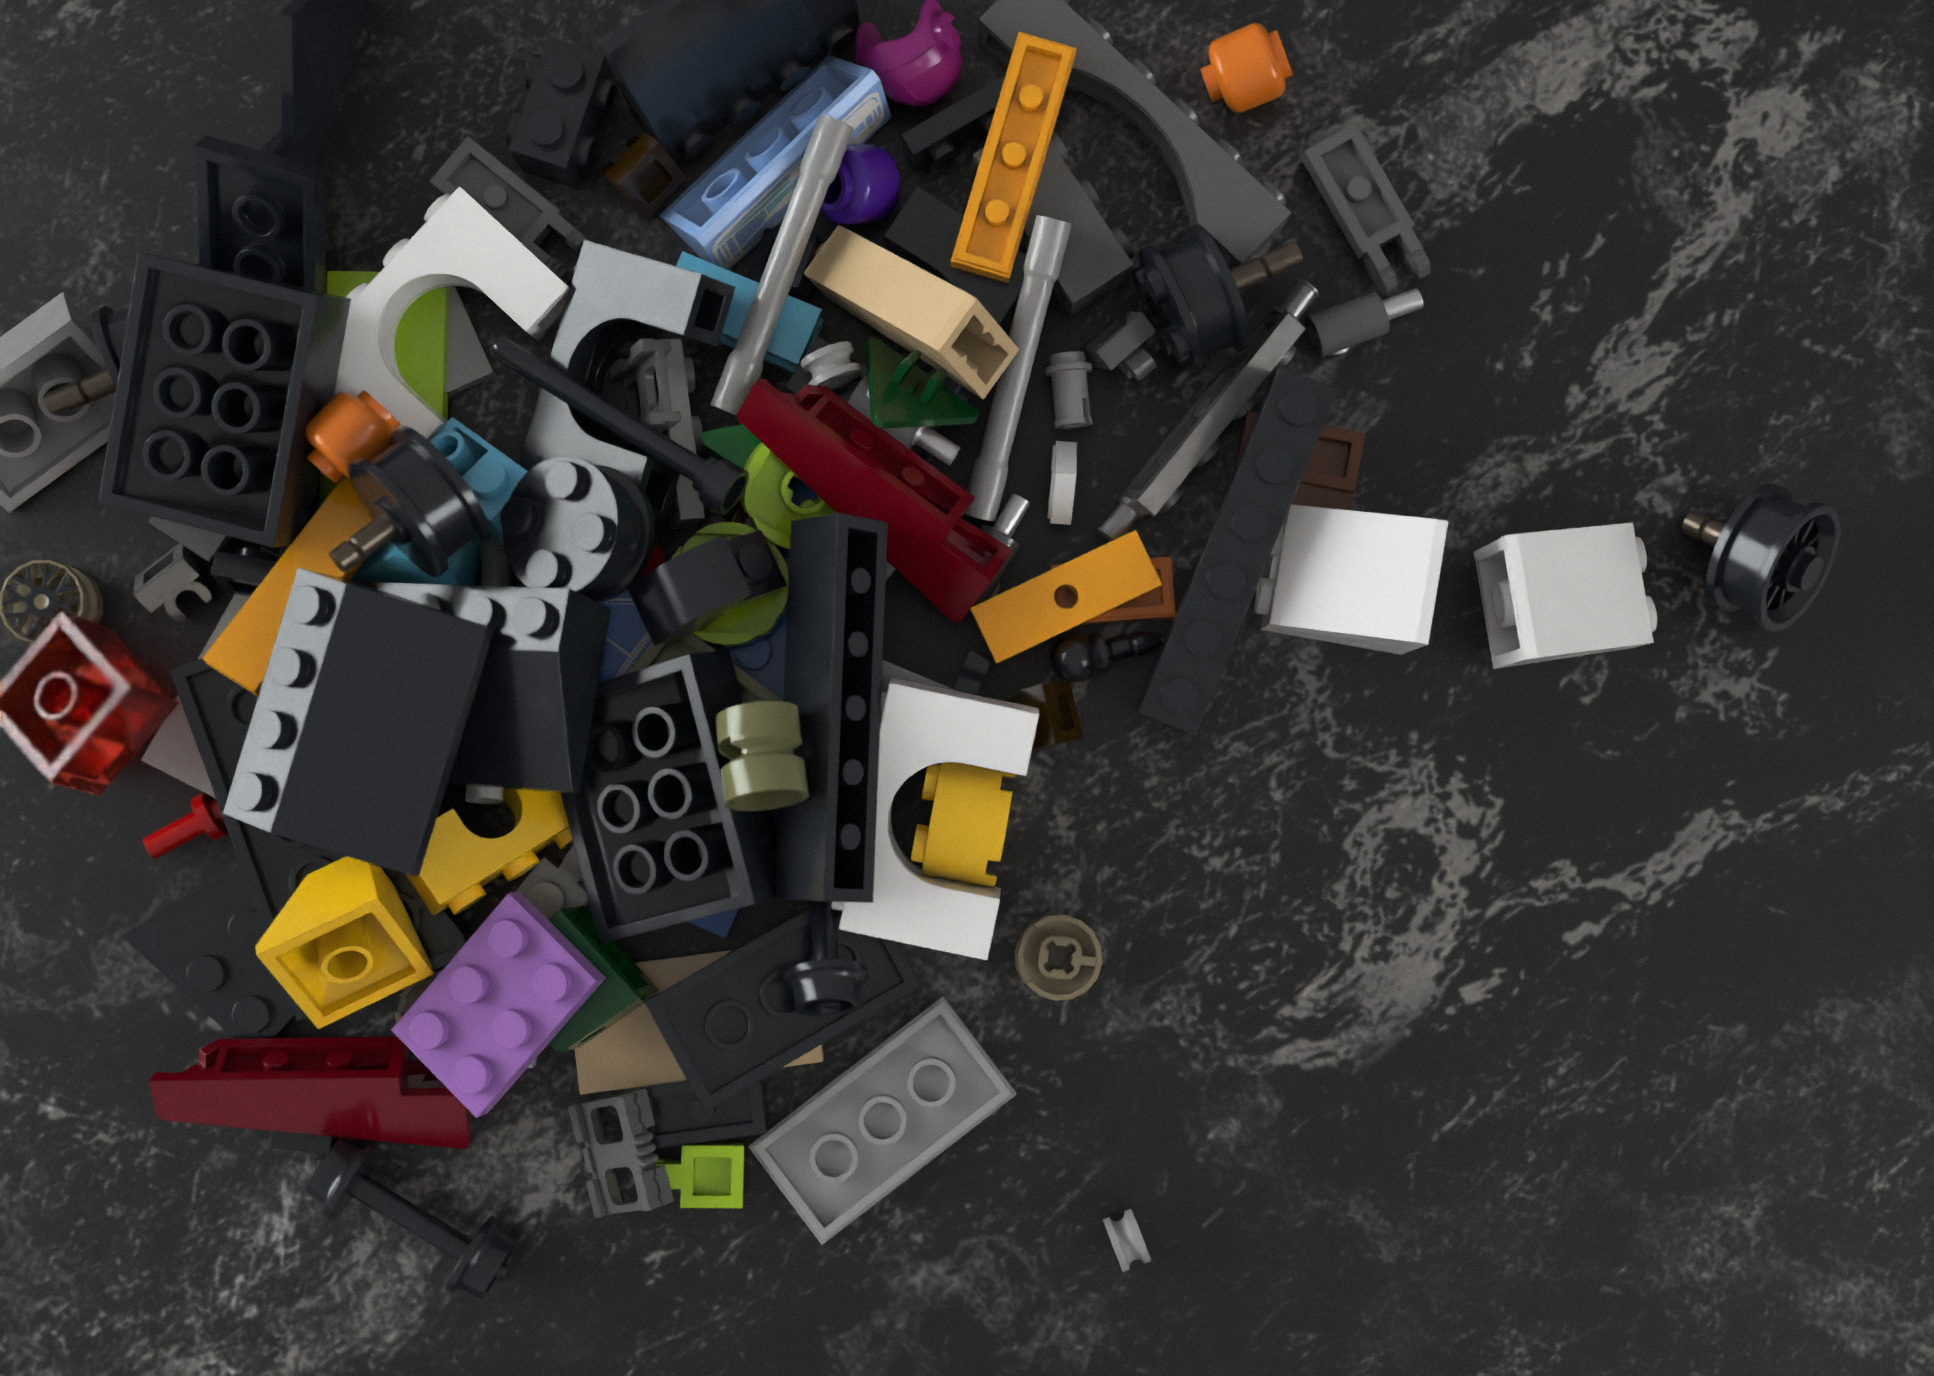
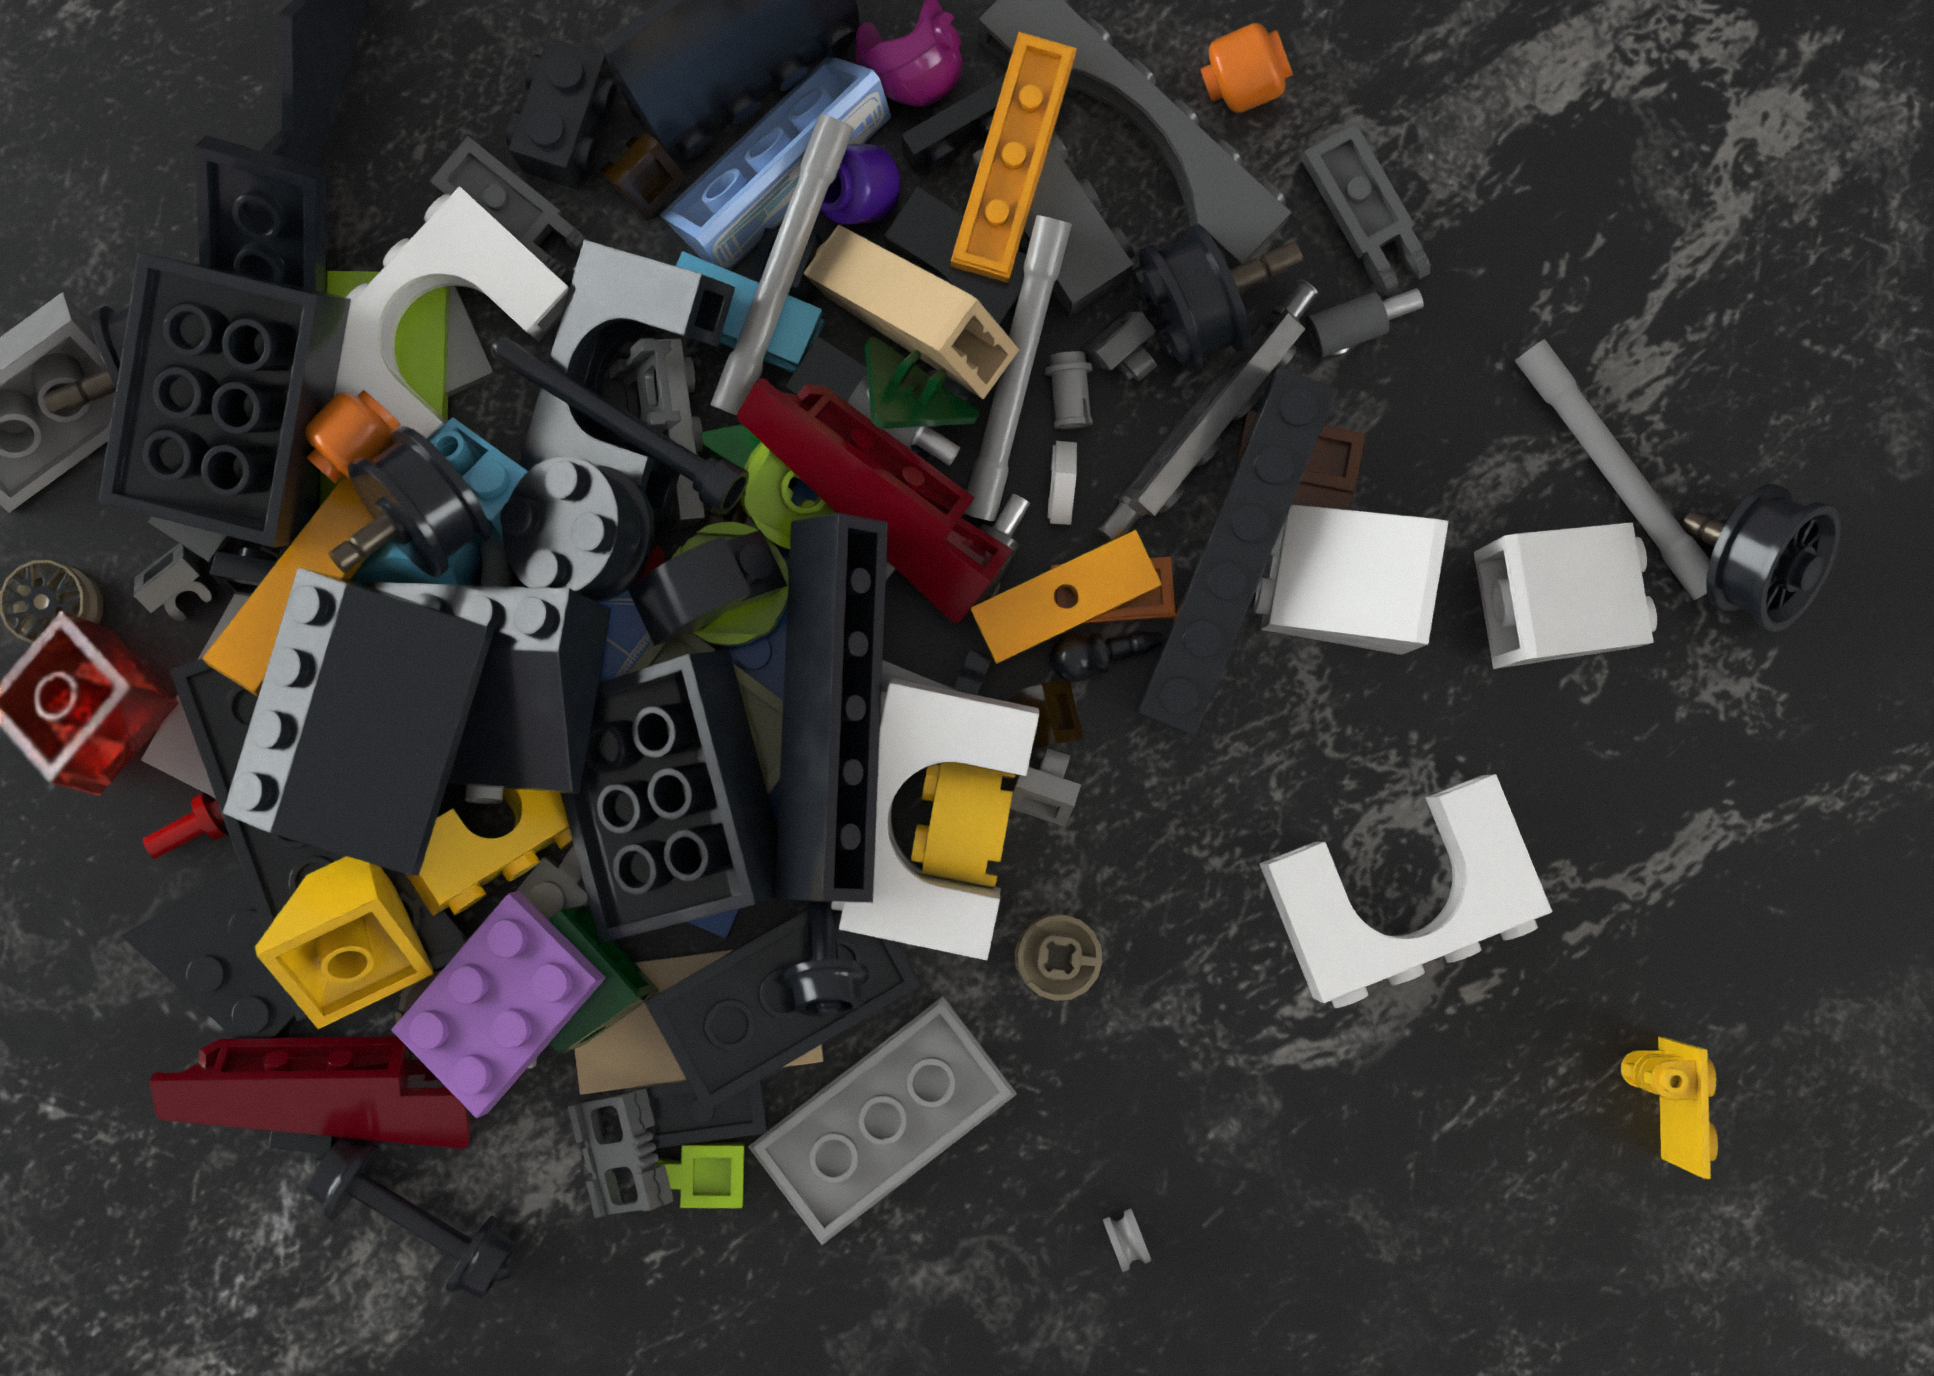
(762, 762): olive wheel -> none
(831, 365): light grey bush -> none
(1045, 792): none -> light grey tile
(1489, 895): none -> white arch
(1560, 390): none -> light grey piece
(1685, 1083): none -> yellow hinge

